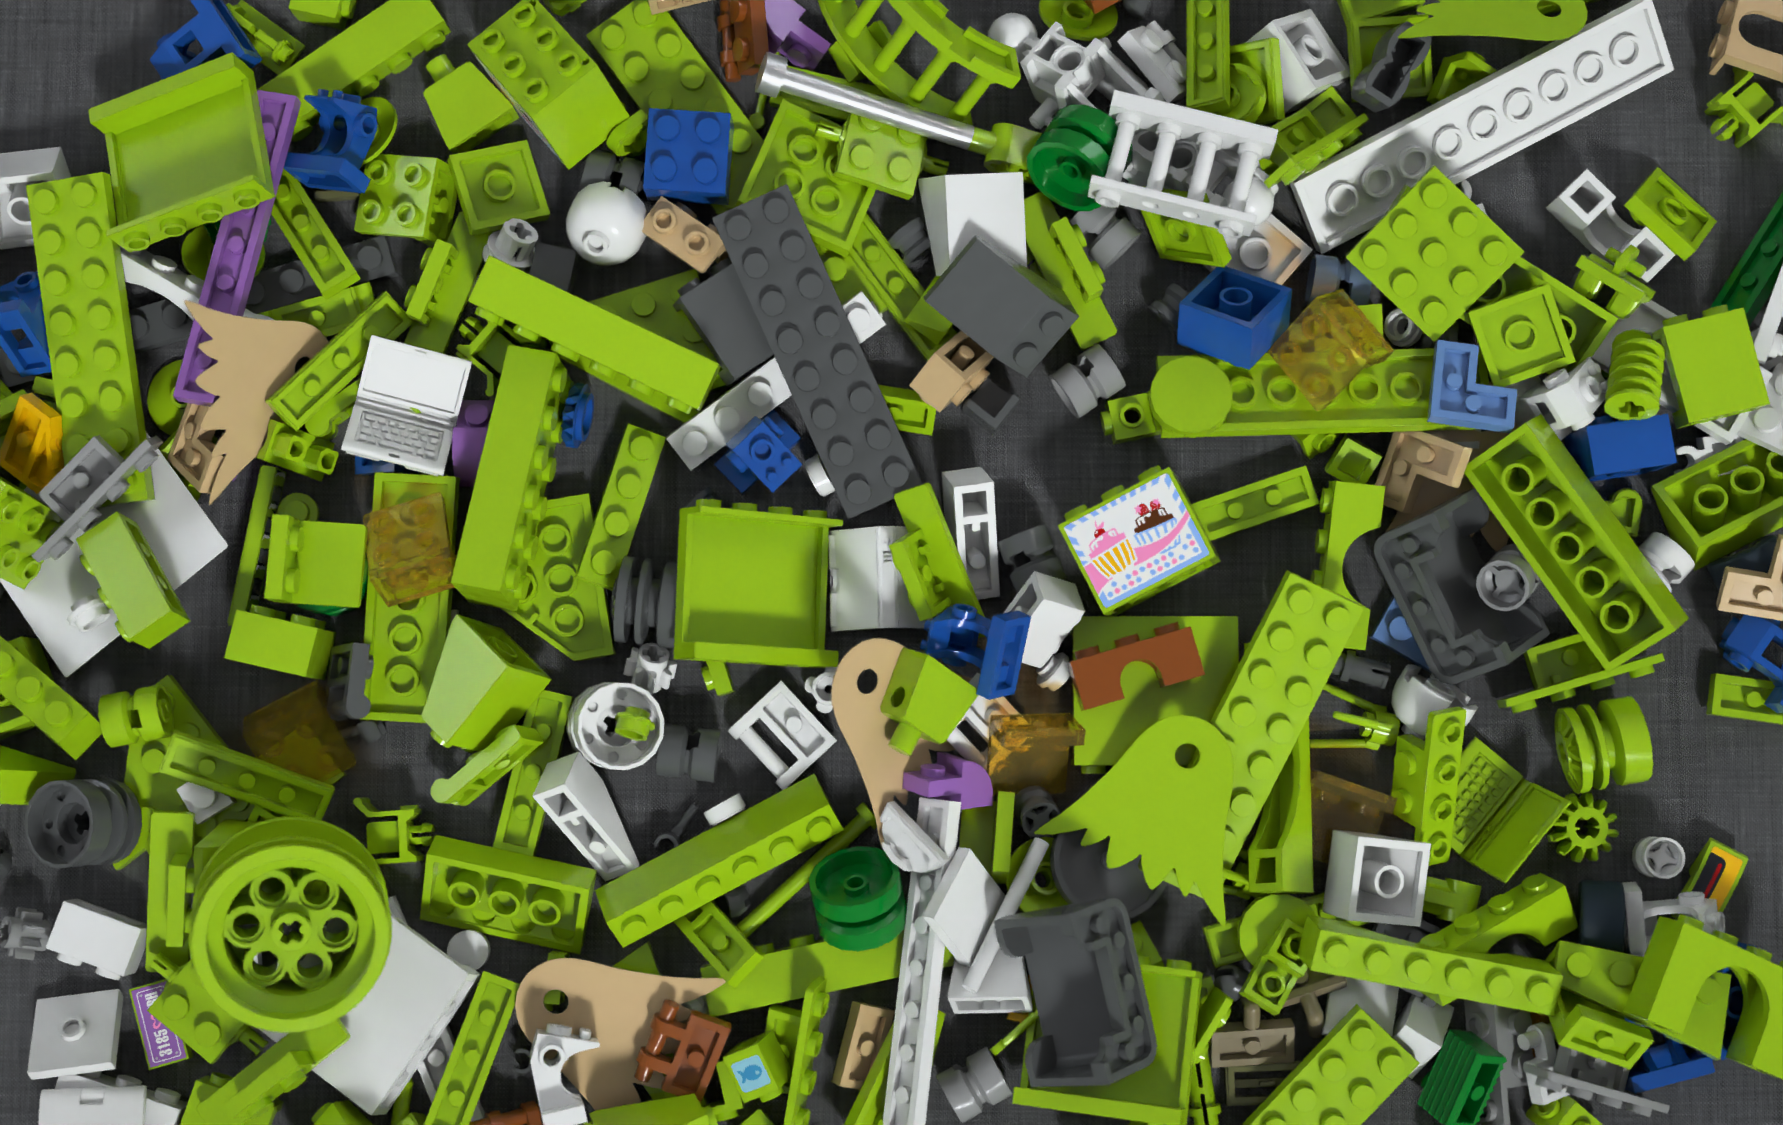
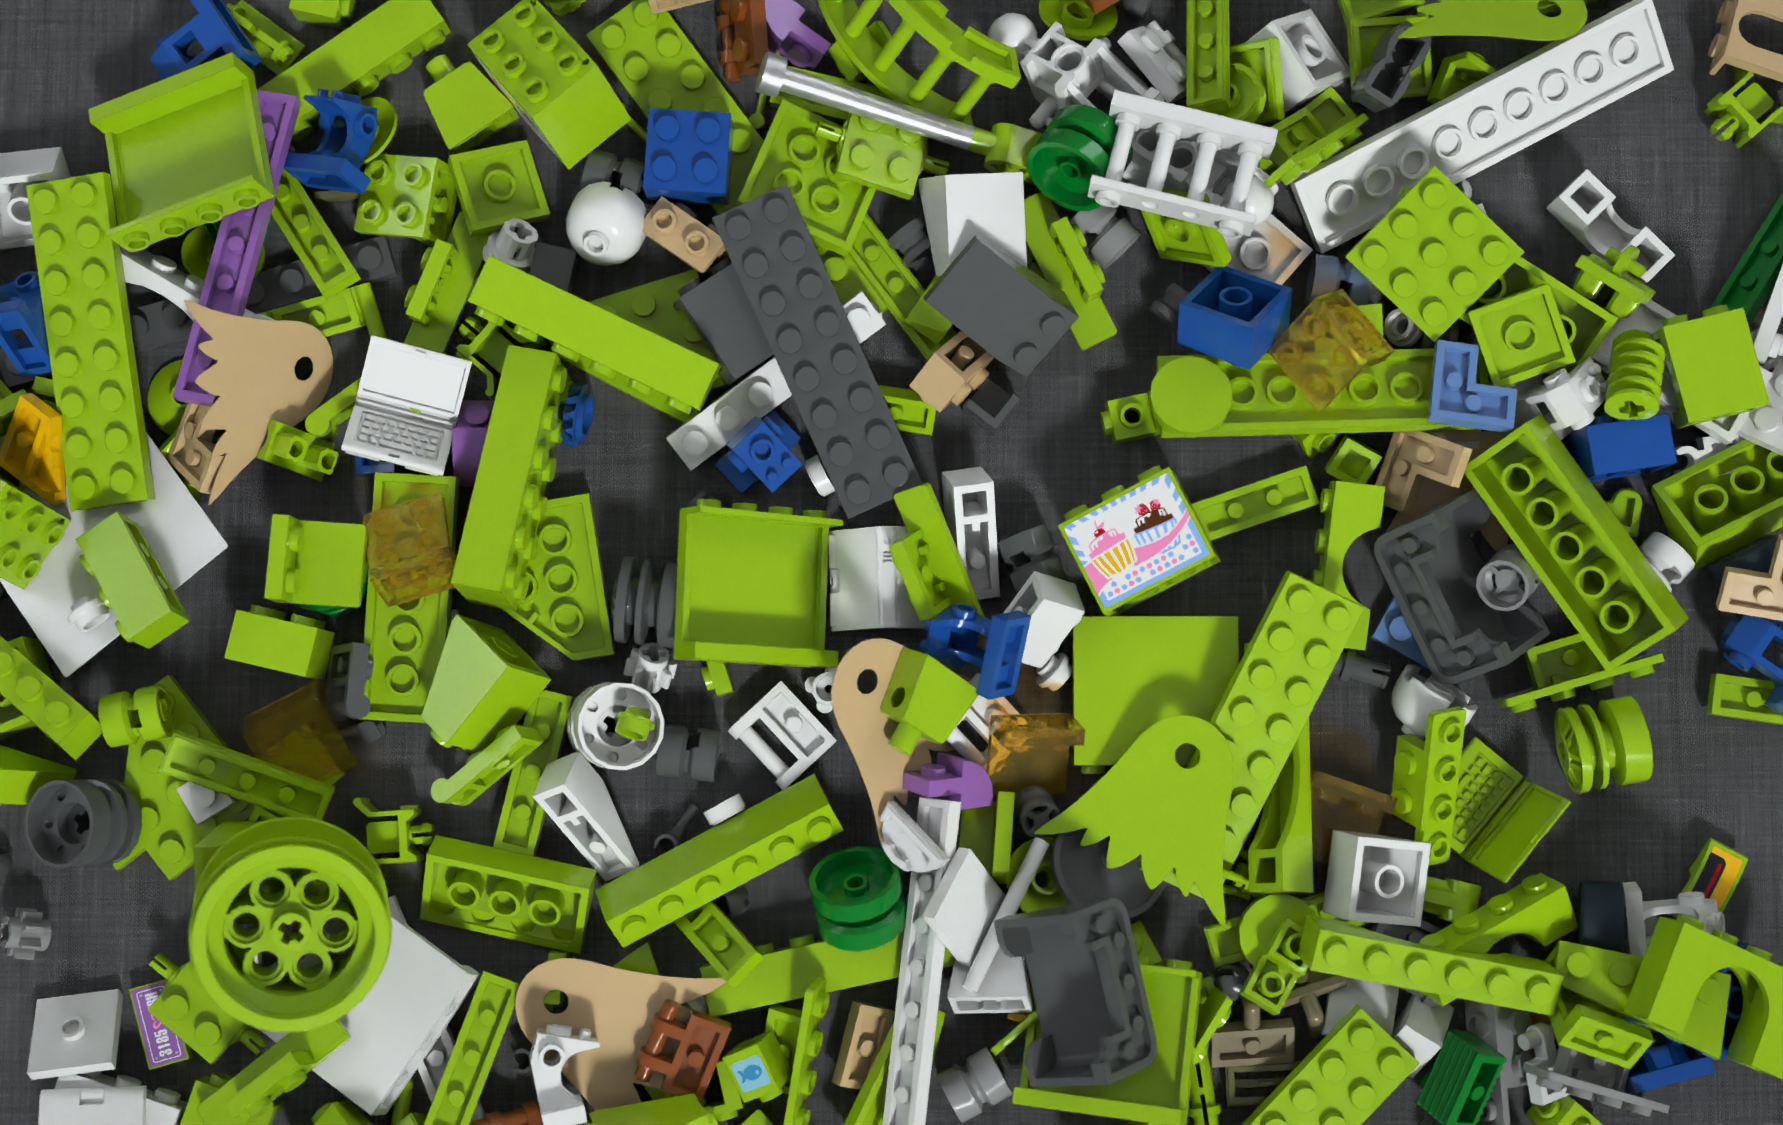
(86, 484): light grey bracket -> none
(98, 938): white brick -> none
(170, 886): lime bracket -> none
(257, 540): lime tile -> none
(299, 506): lime plate -> none
(337, 362): lime tile -> none
(469, 948): white tile -> none
(620, 506): lime plate -> none
(630, 136): lime tile -> none
(801, 876): lime bar -> none
(1088, 380): light grey wheel -> none
(1170, 654): dark orange arch -> none
(1376, 725): lime plant -> none
(1597, 826): lime gear -> none
(1667, 859): white wheel -> none
(1670, 214): lime plate -> none

